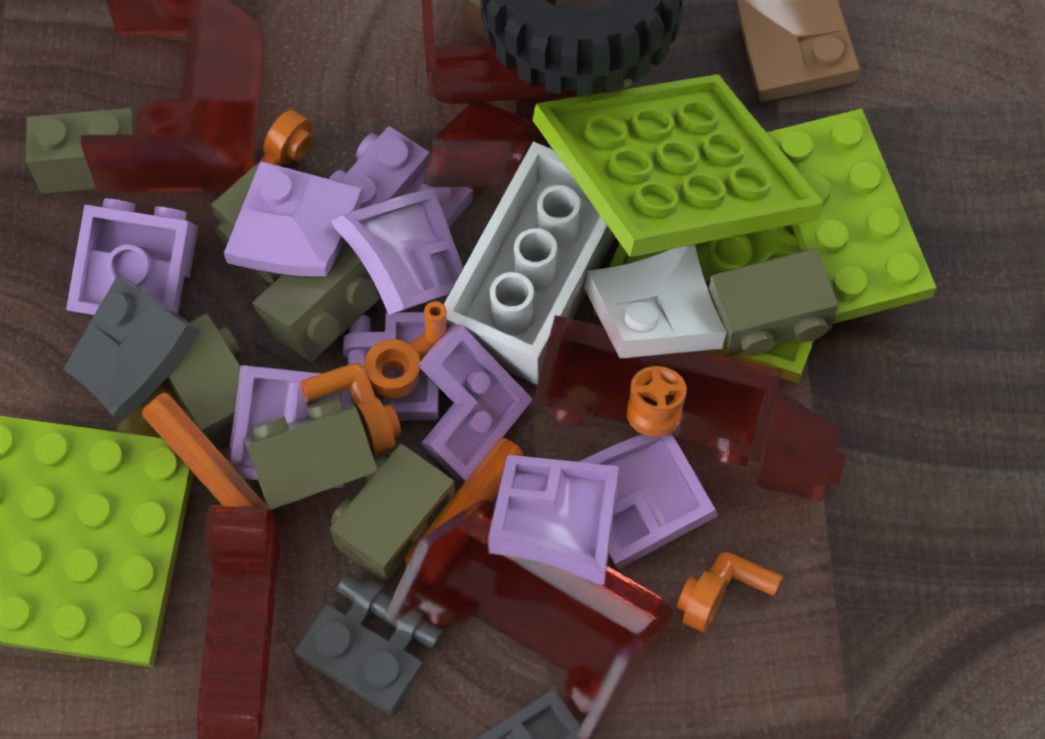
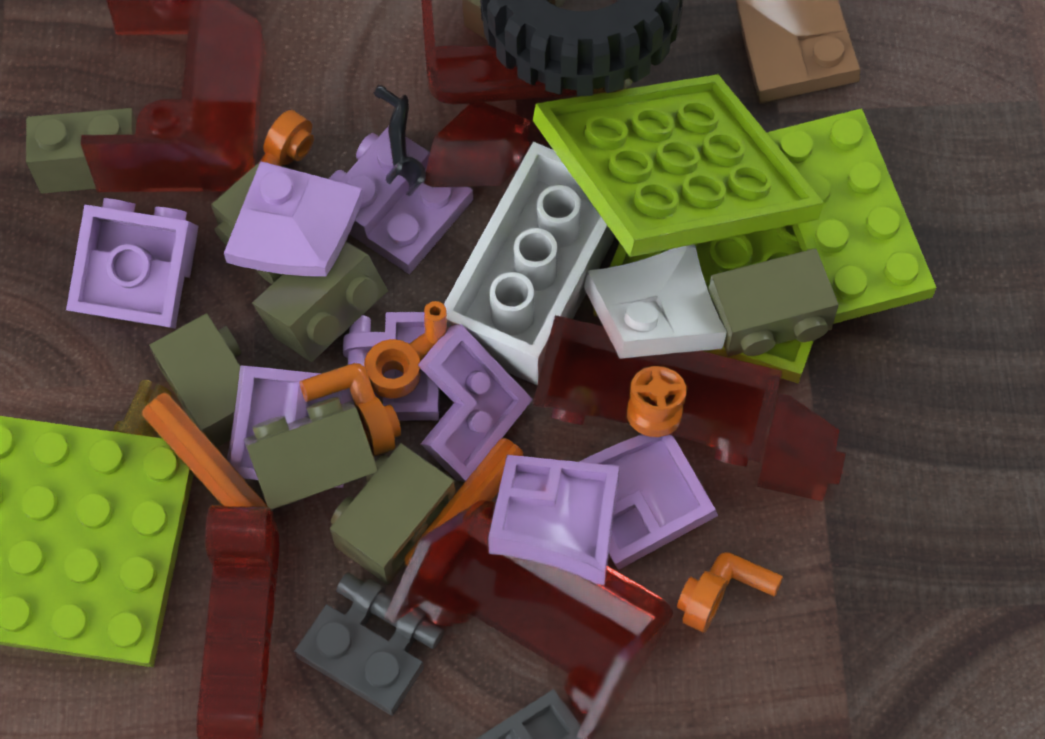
(129, 348): dark grey plate -> none
(403, 166): none -> black piece
(404, 248): lavender plate -> none

